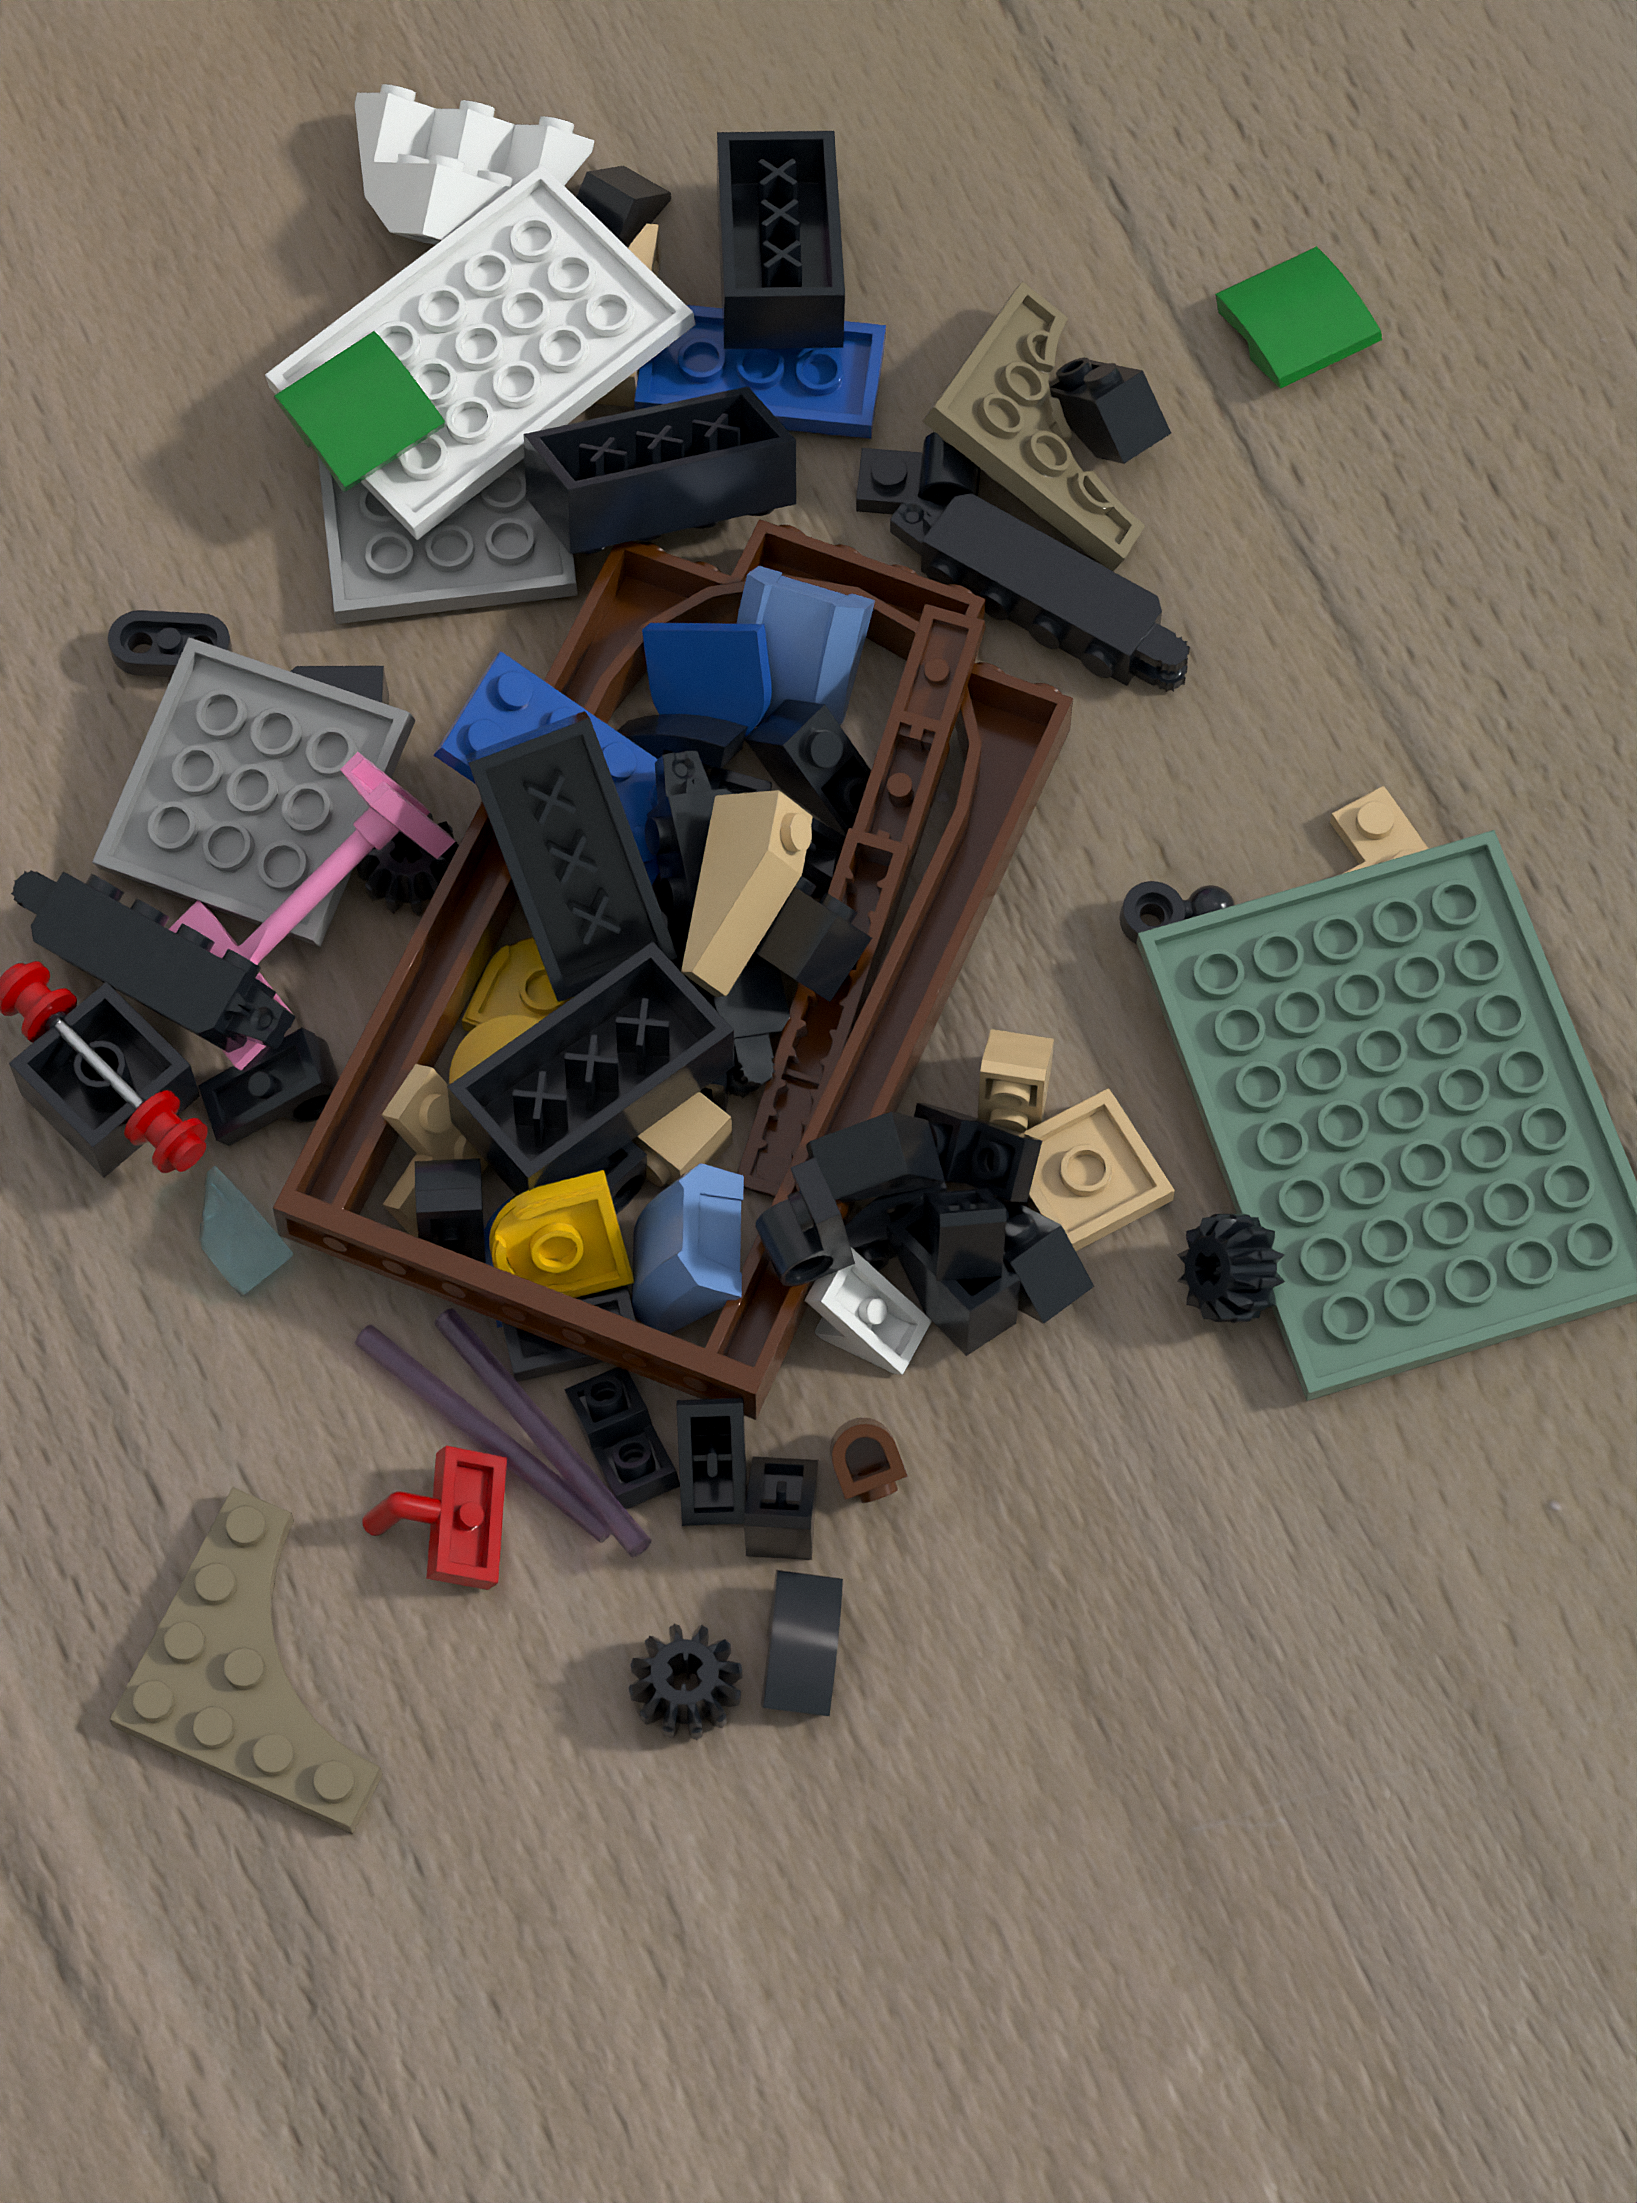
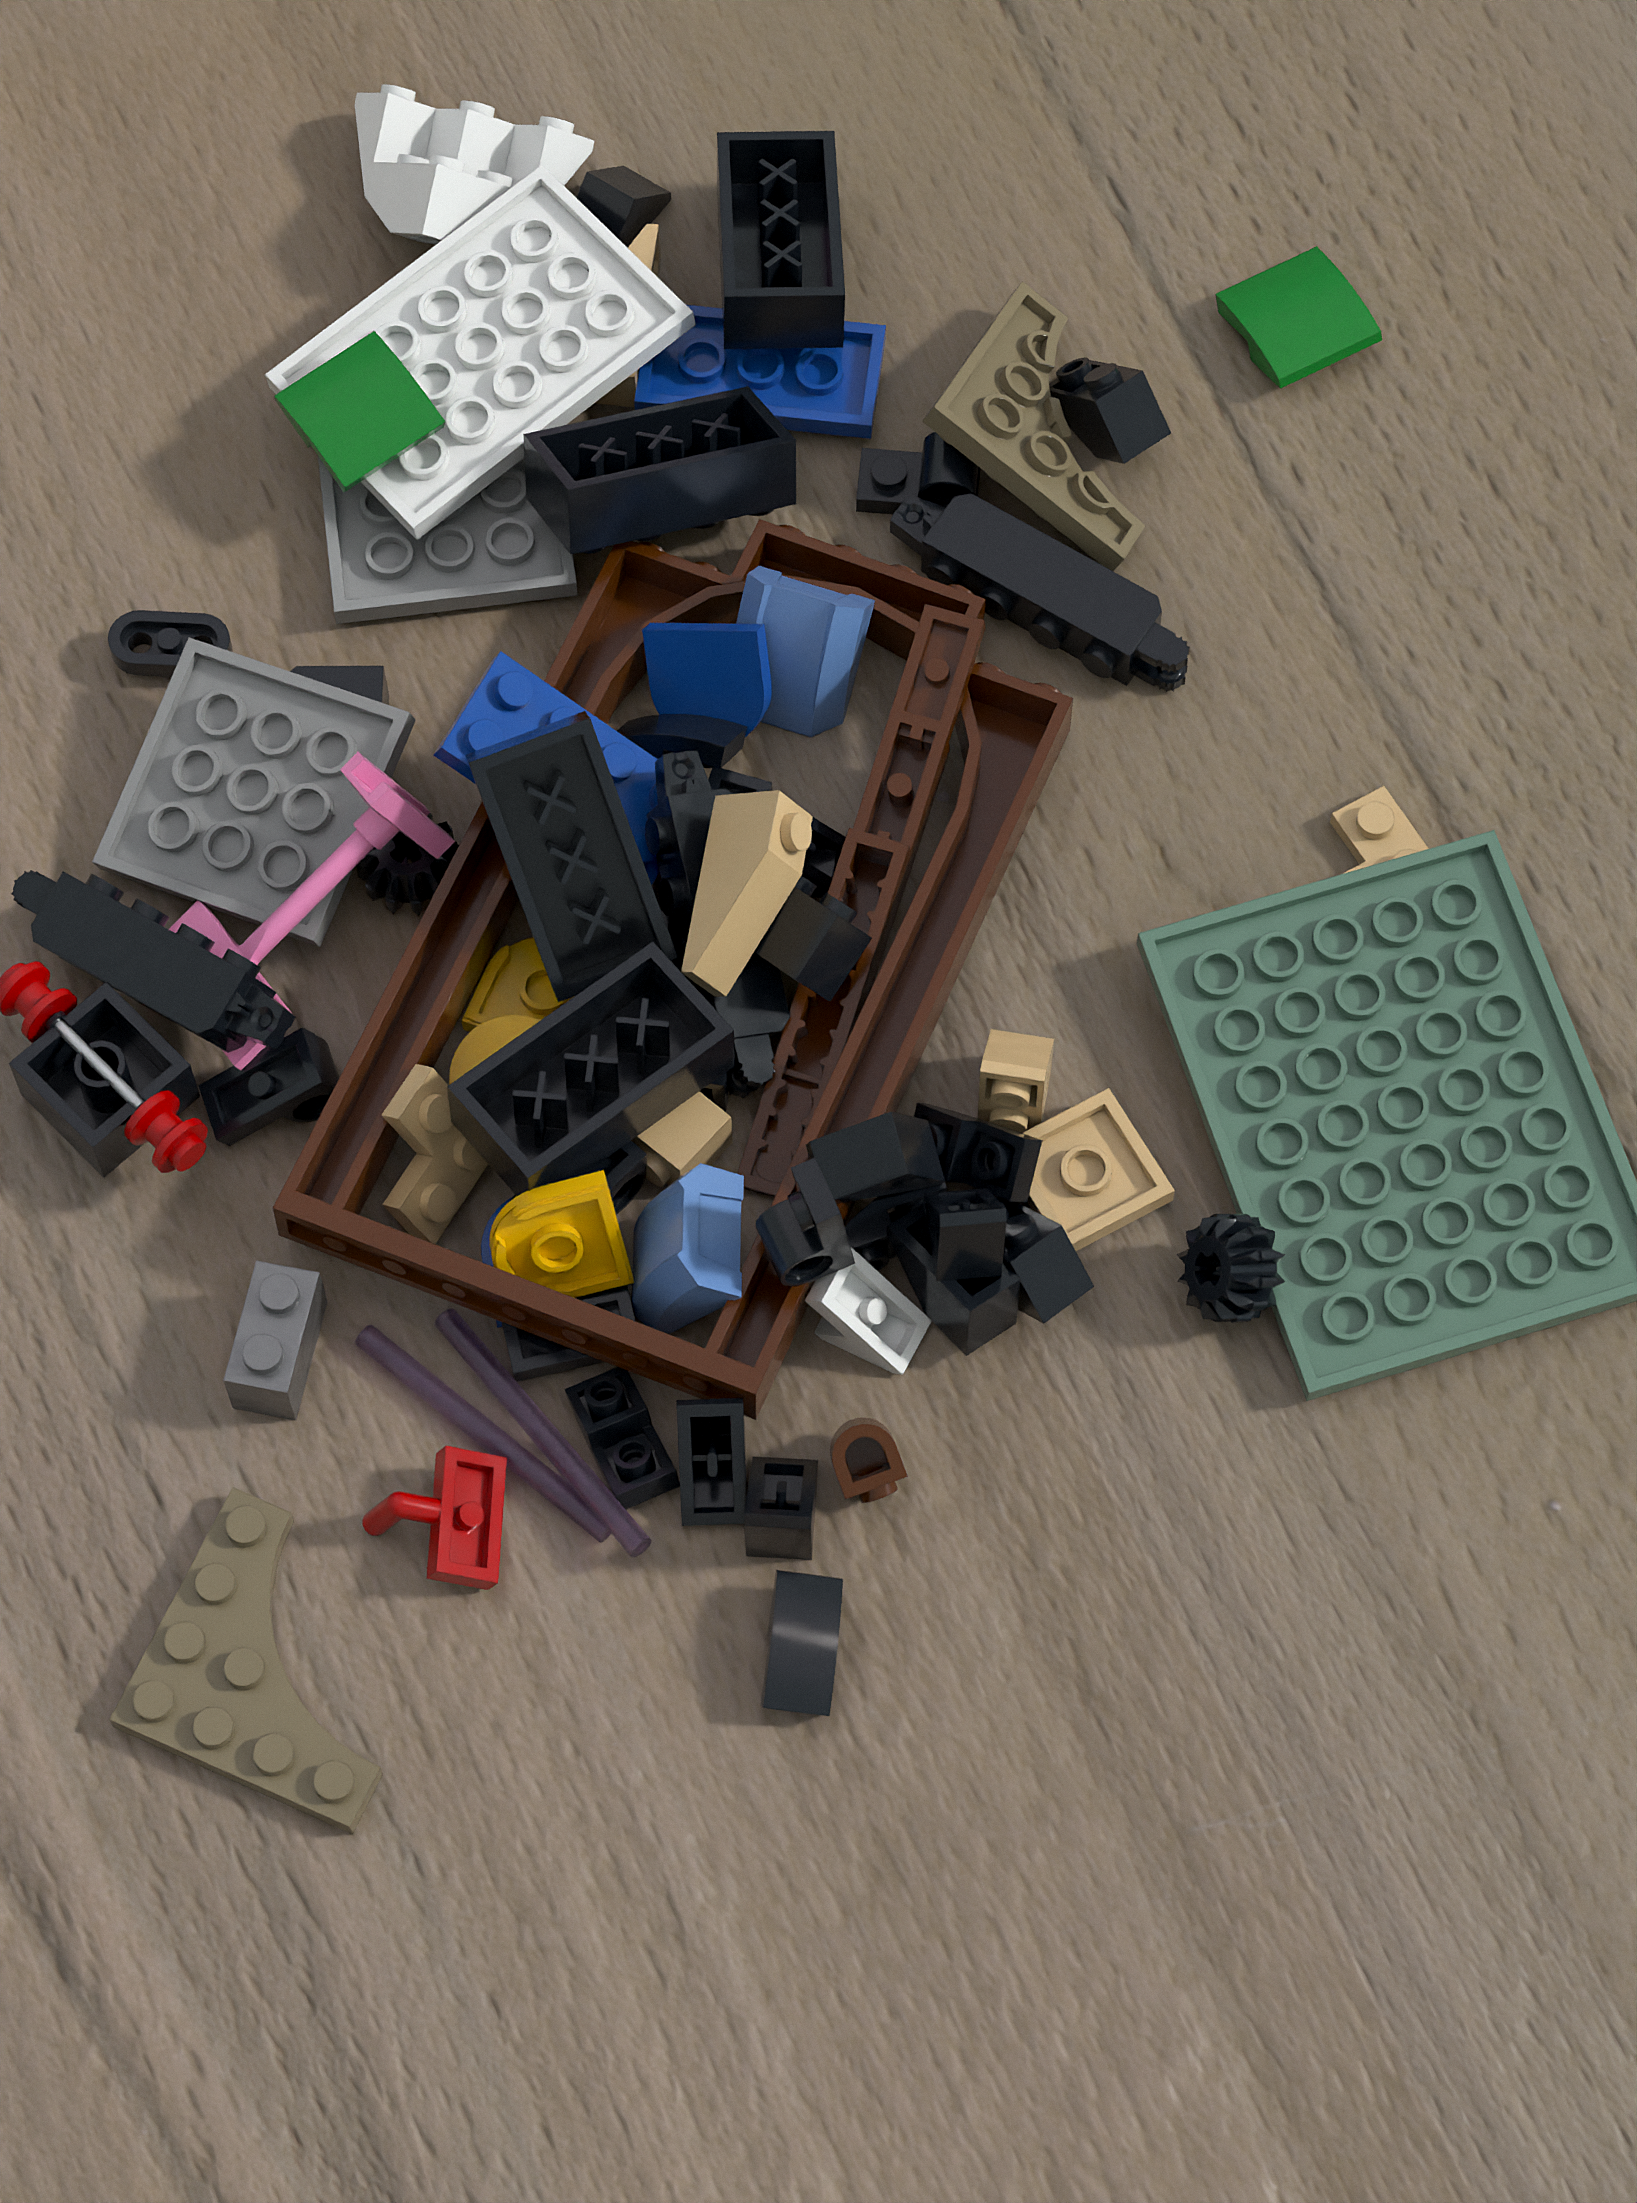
(238, 1235): clear light blue slope -> none
(275, 1340): none -> flat silver brick
(451, 1205): black plate -> none
(685, 1656): black gear -> none
(813, 761): black slope -> none
(1167, 905): black plate -> none

